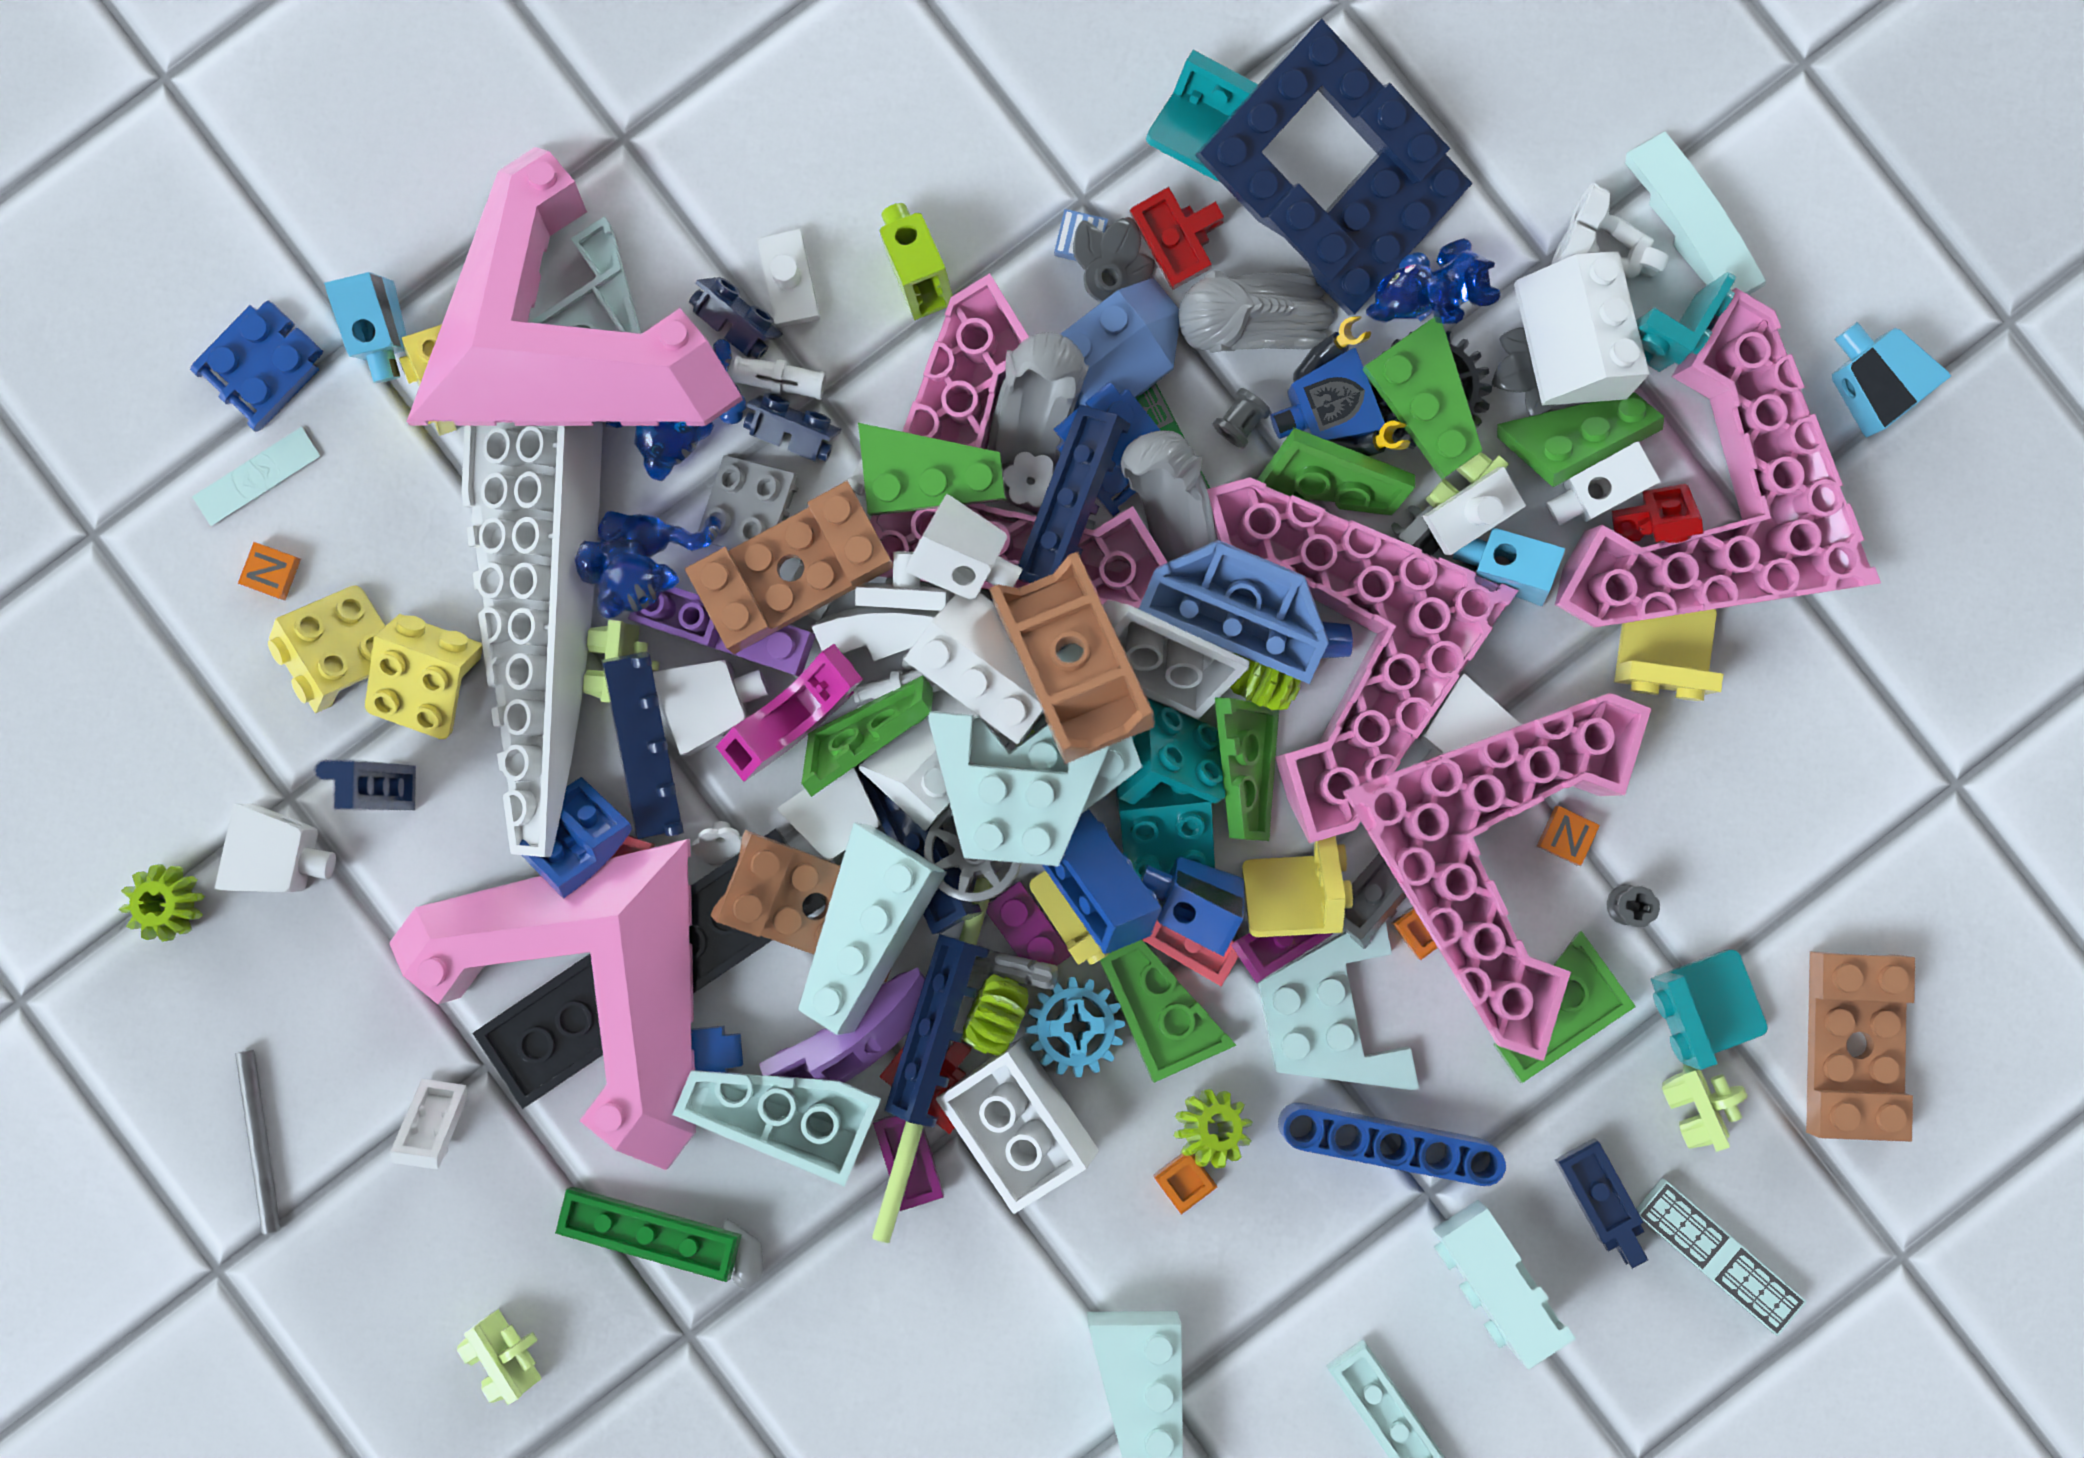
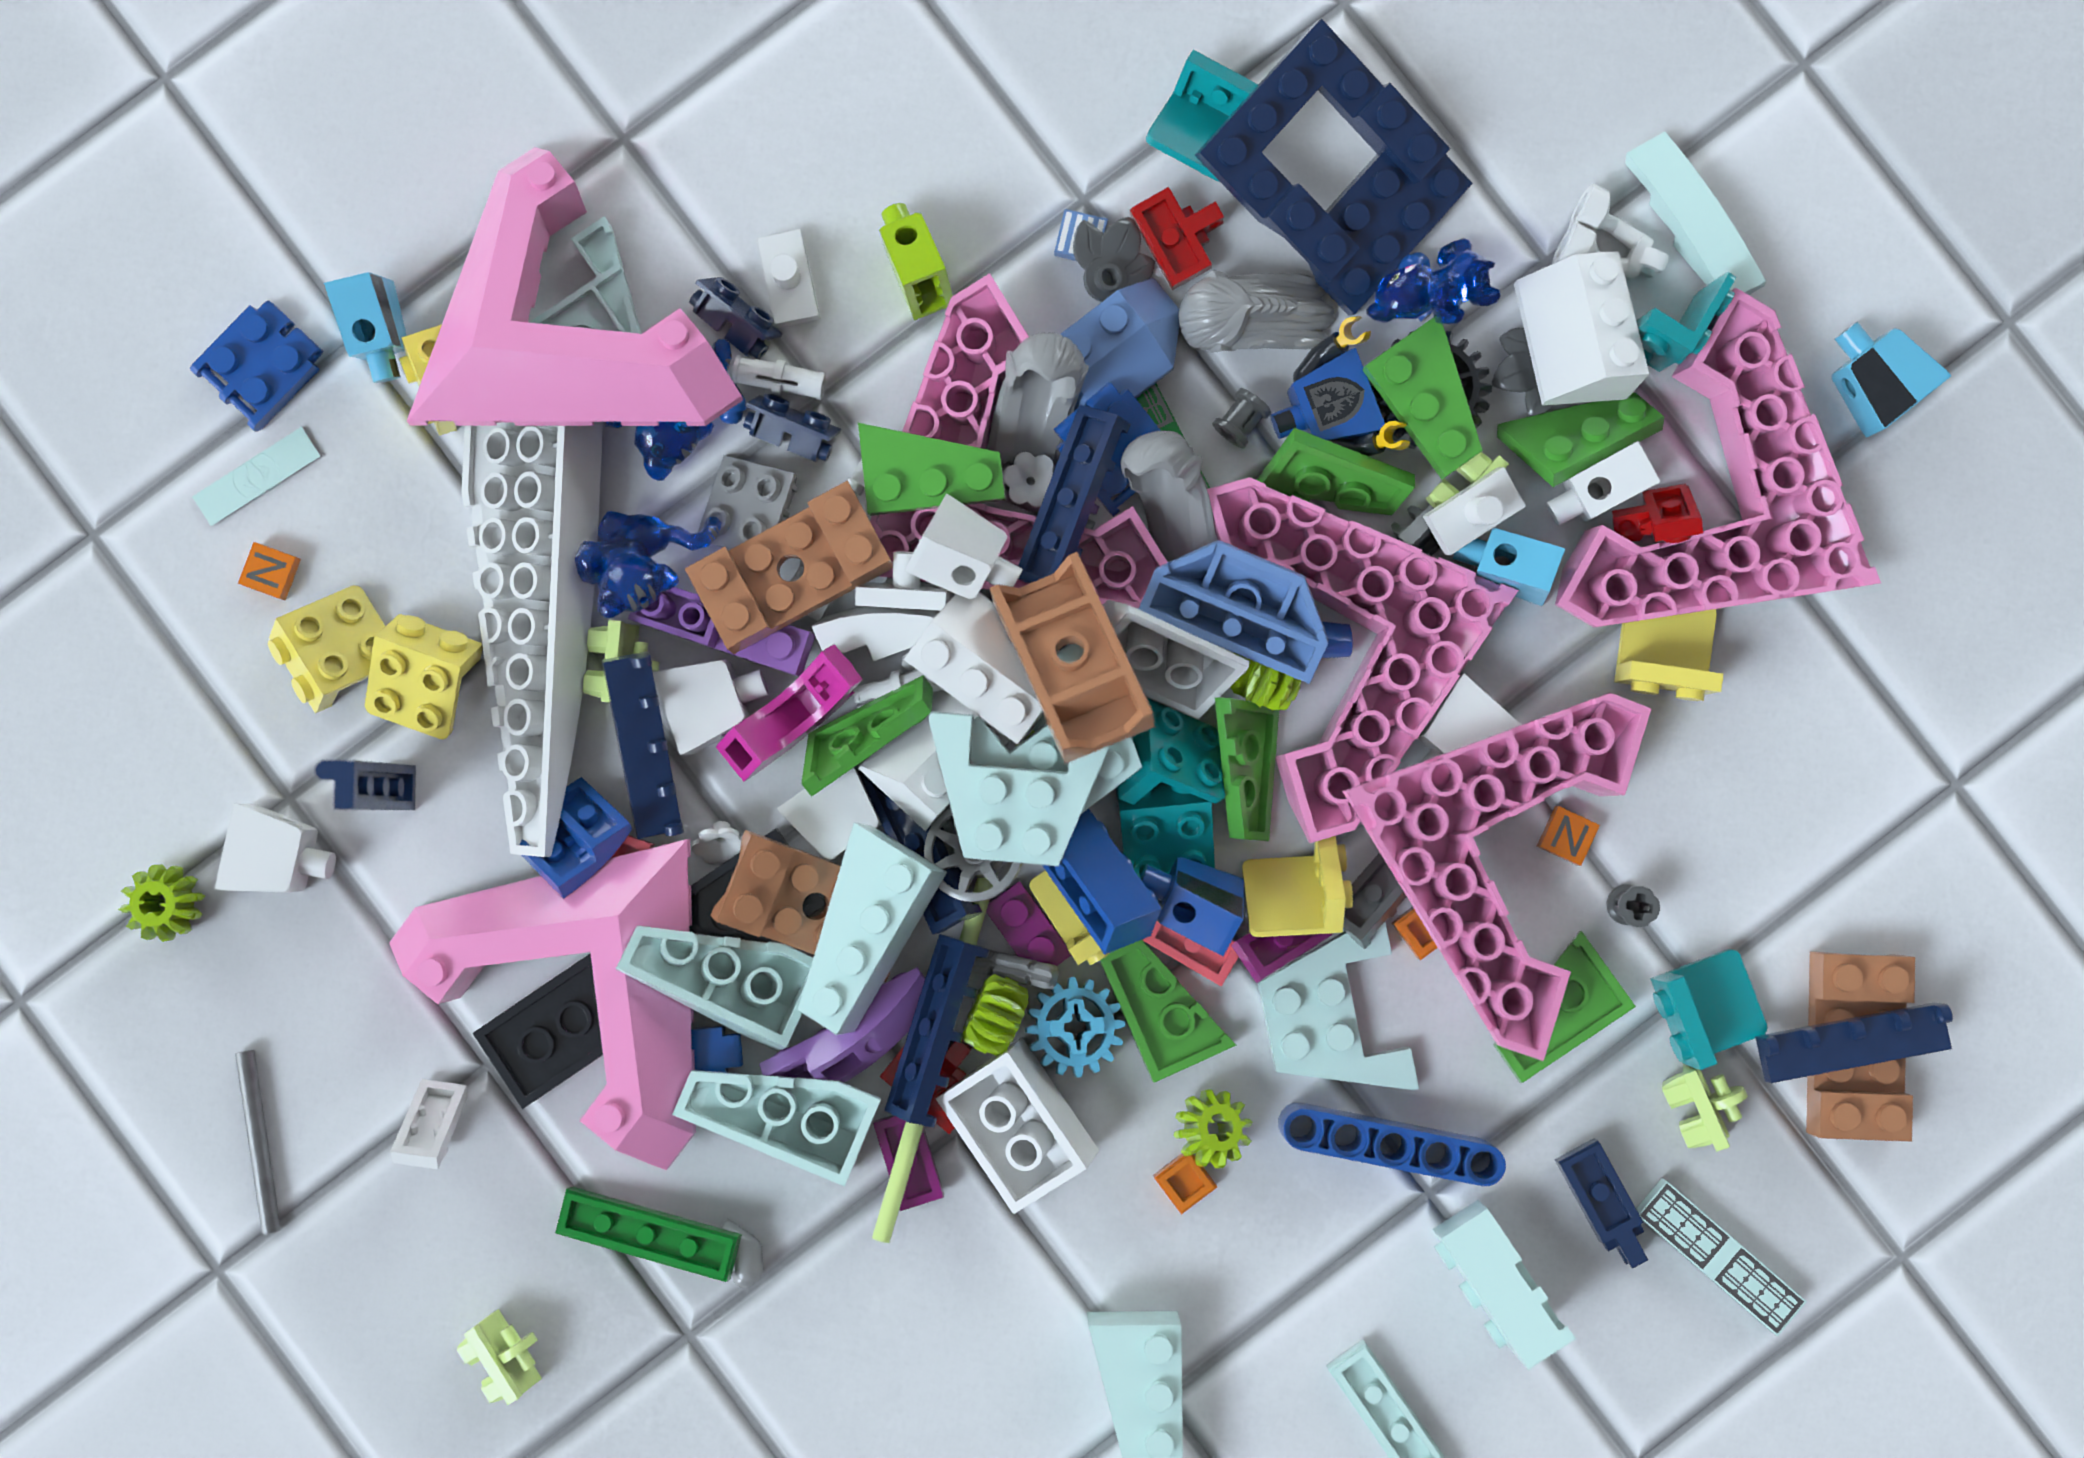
(728, 979): none -> light aqua wedge
(1854, 1042): none -> dark blue hinge

